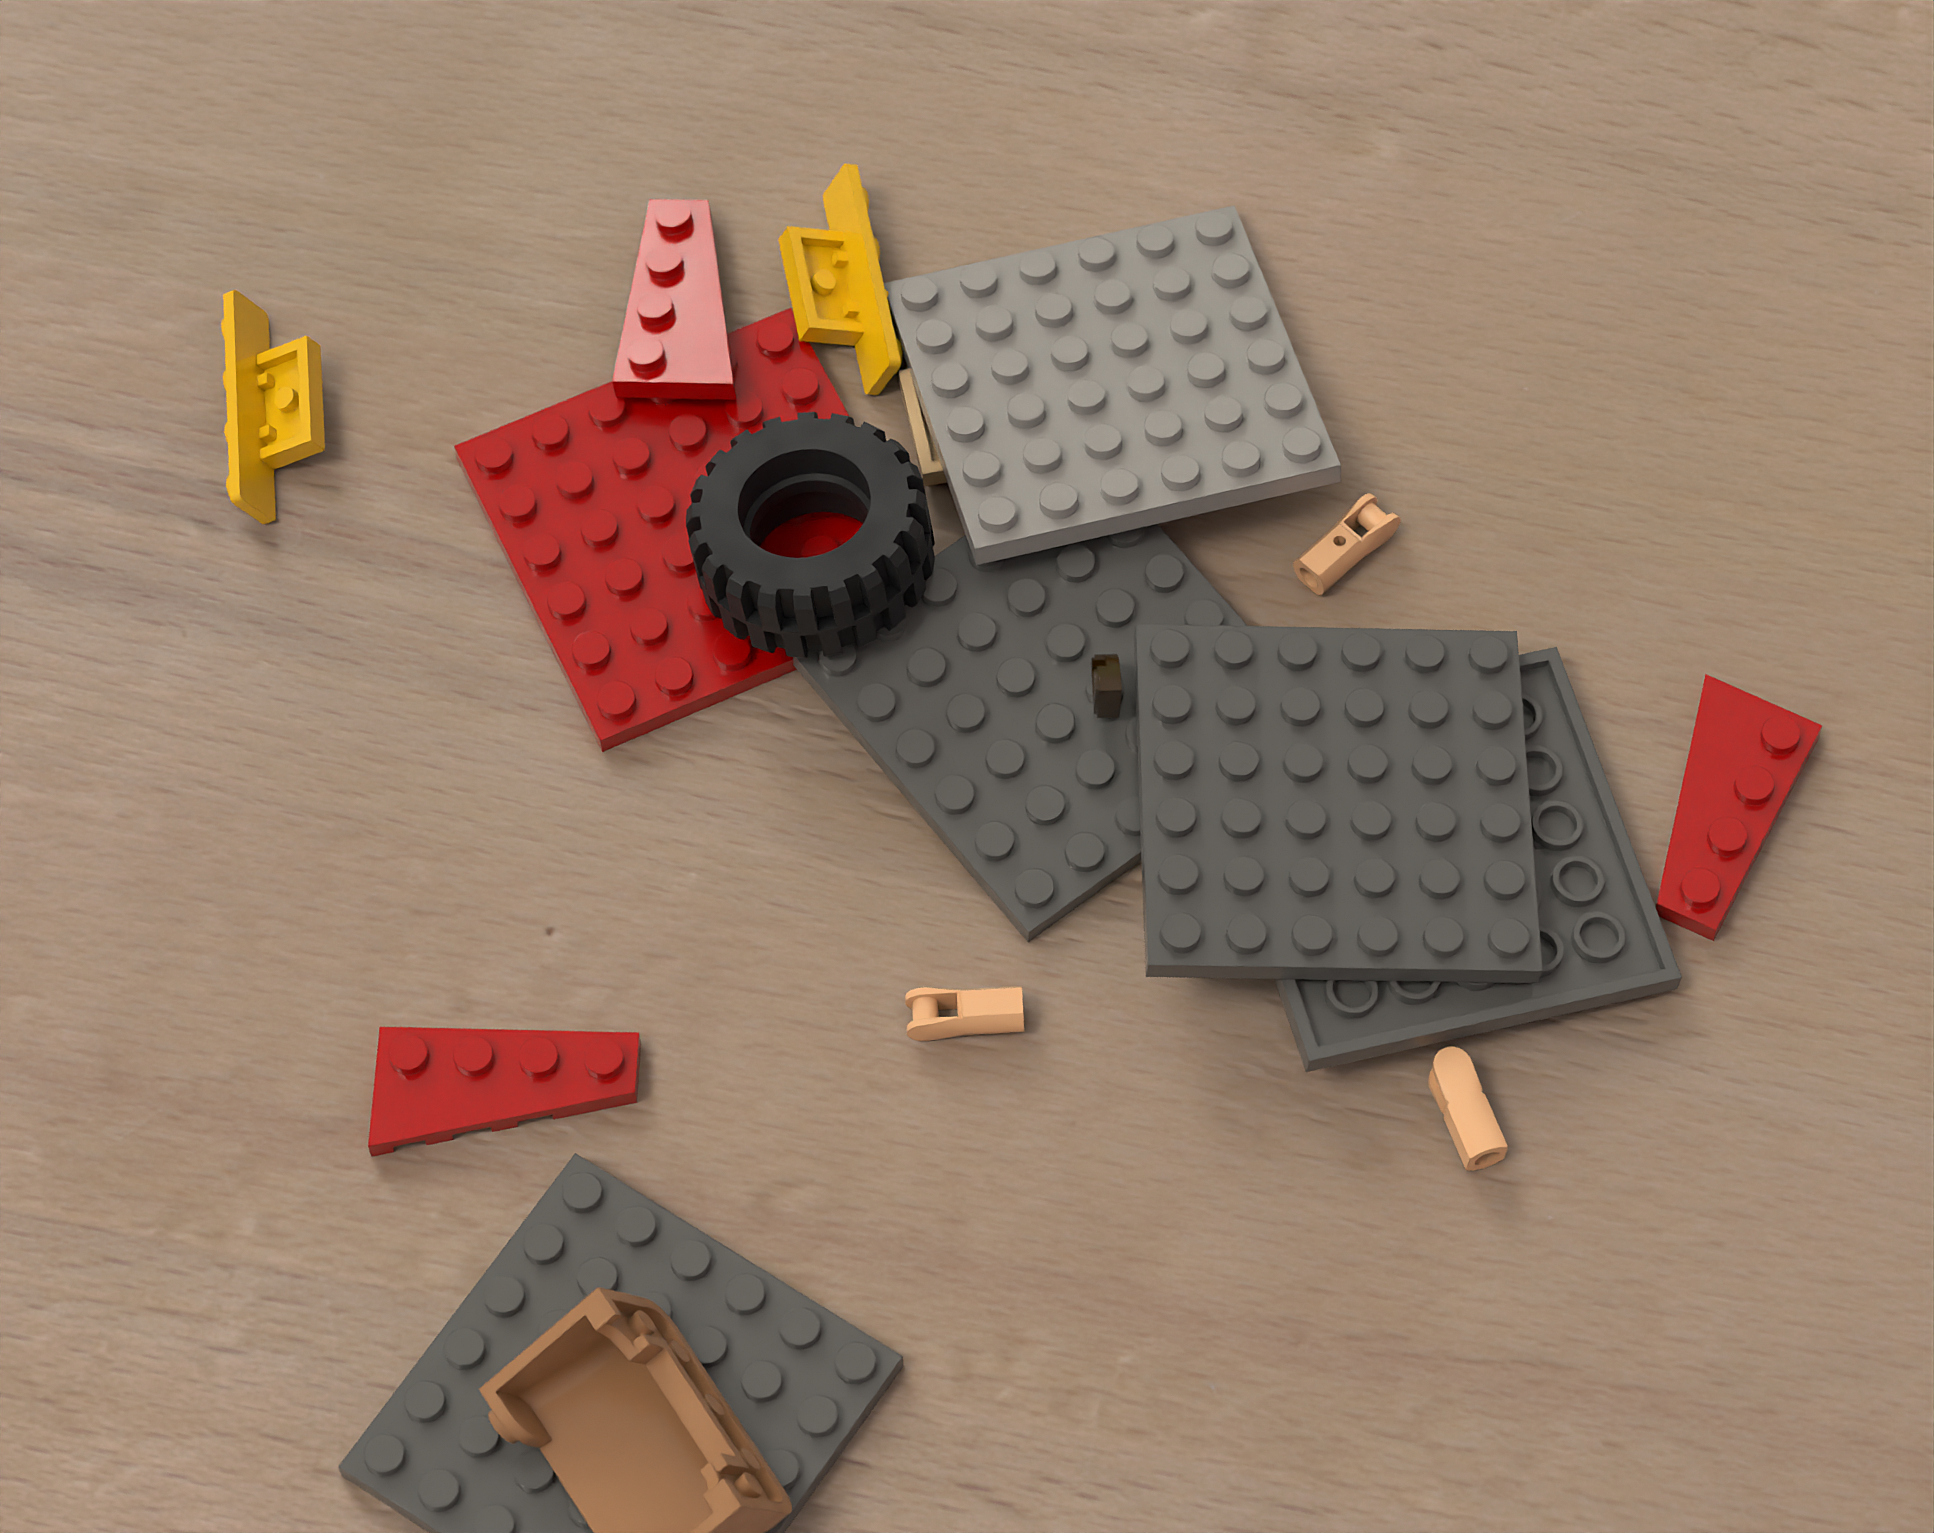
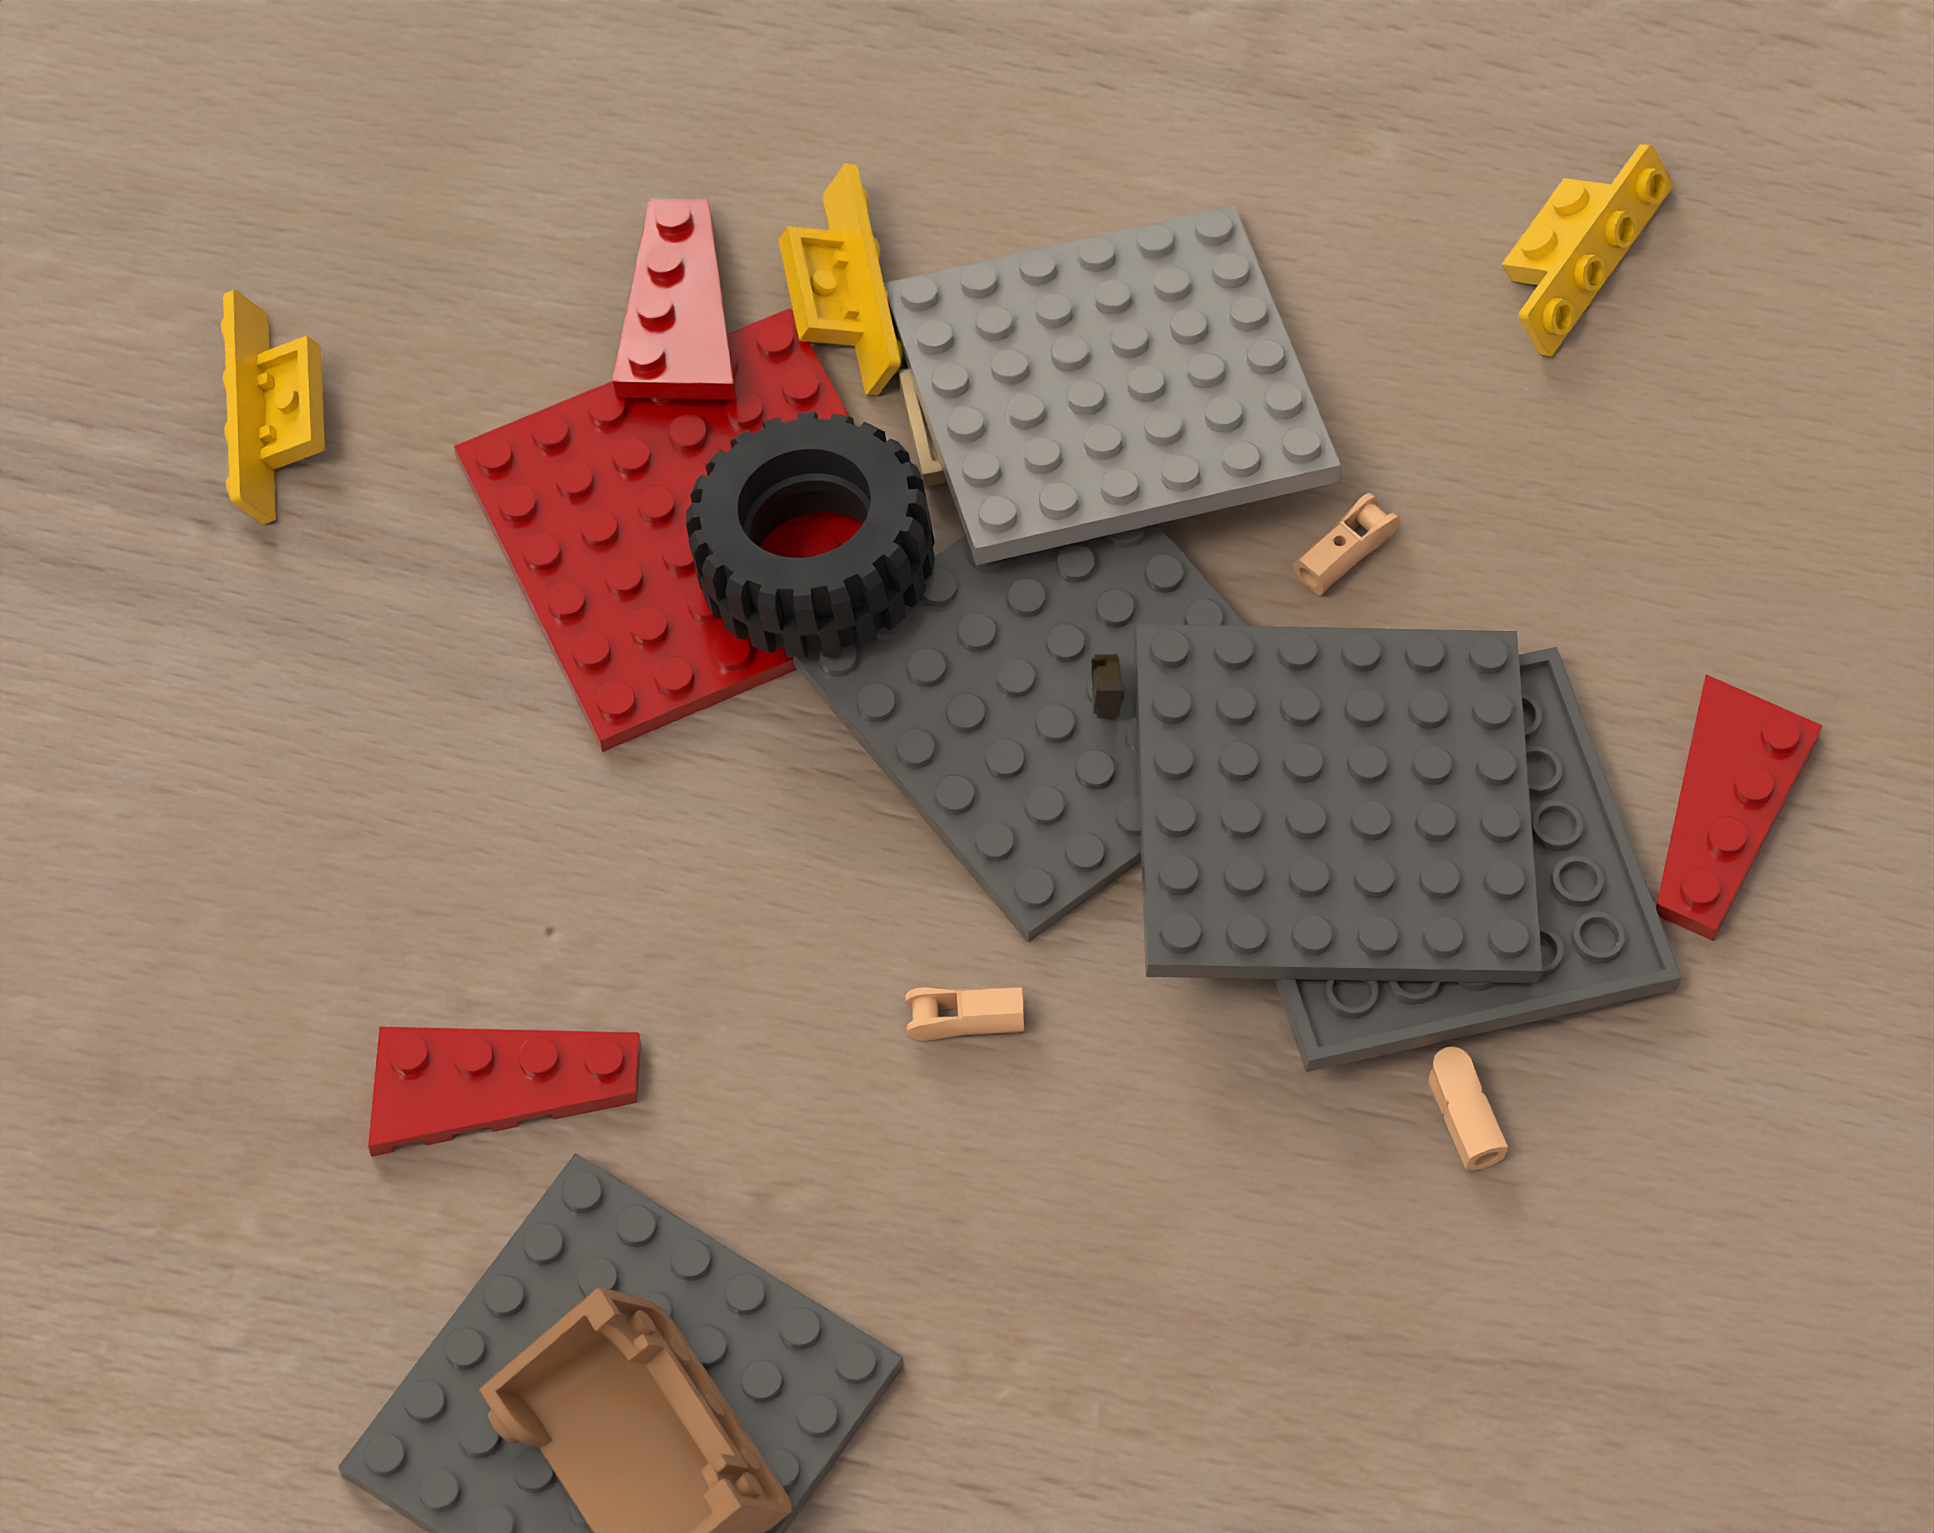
(1580, 242): none -> yellow bracket

